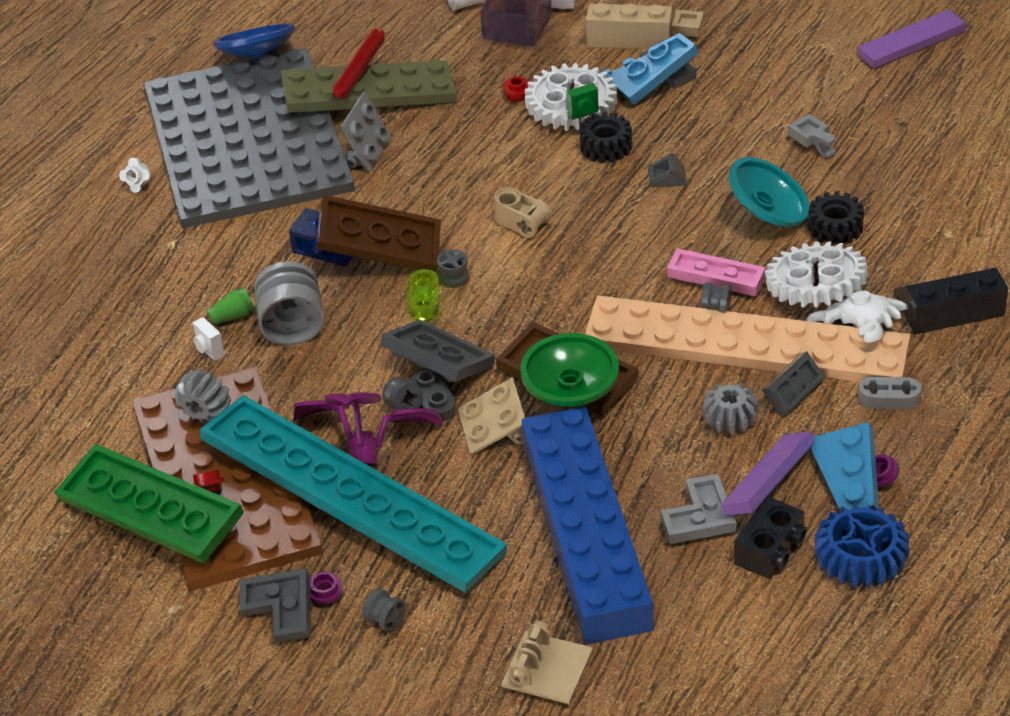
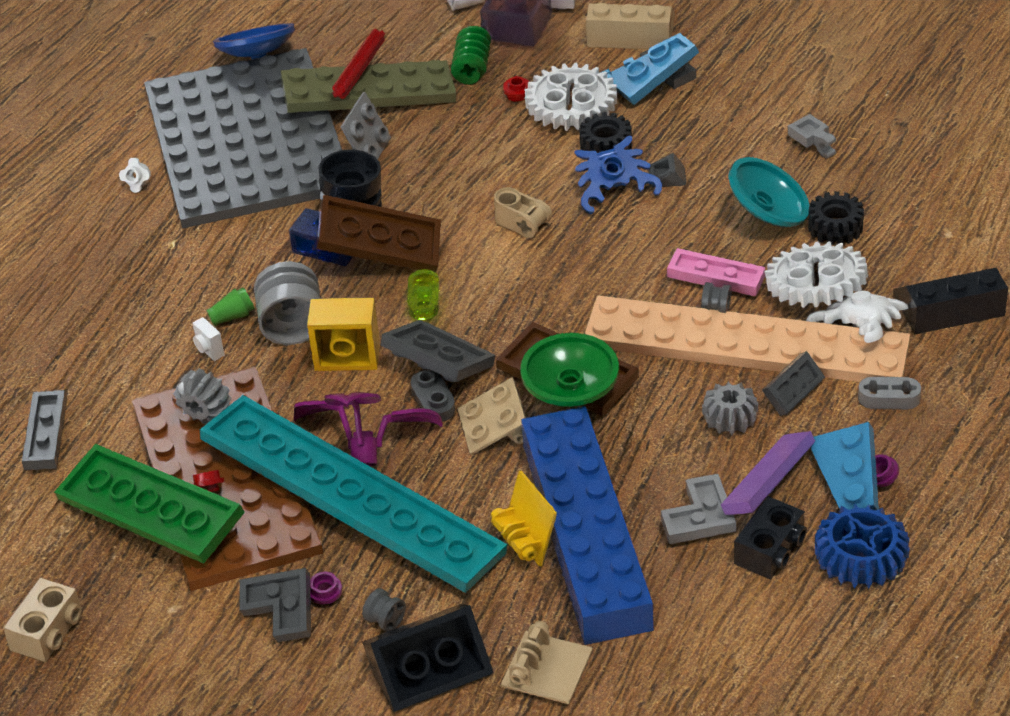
(43, 620): none -> tan brick
(44, 430): none -> plate
(343, 334): none -> yellow brick
(351, 176): none -> black wheel
(395, 391): dark grey wheel -> none
(428, 657): none -> black slope
(453, 268): dark grey wheel -> none
(471, 54): none -> green piece
(527, 521): none -> yellow hinge
(582, 101): green plate -> none
(613, 169): none -> blue animal
(687, 23): tan plate -> none
(911, 38): medium lavender tile -> none

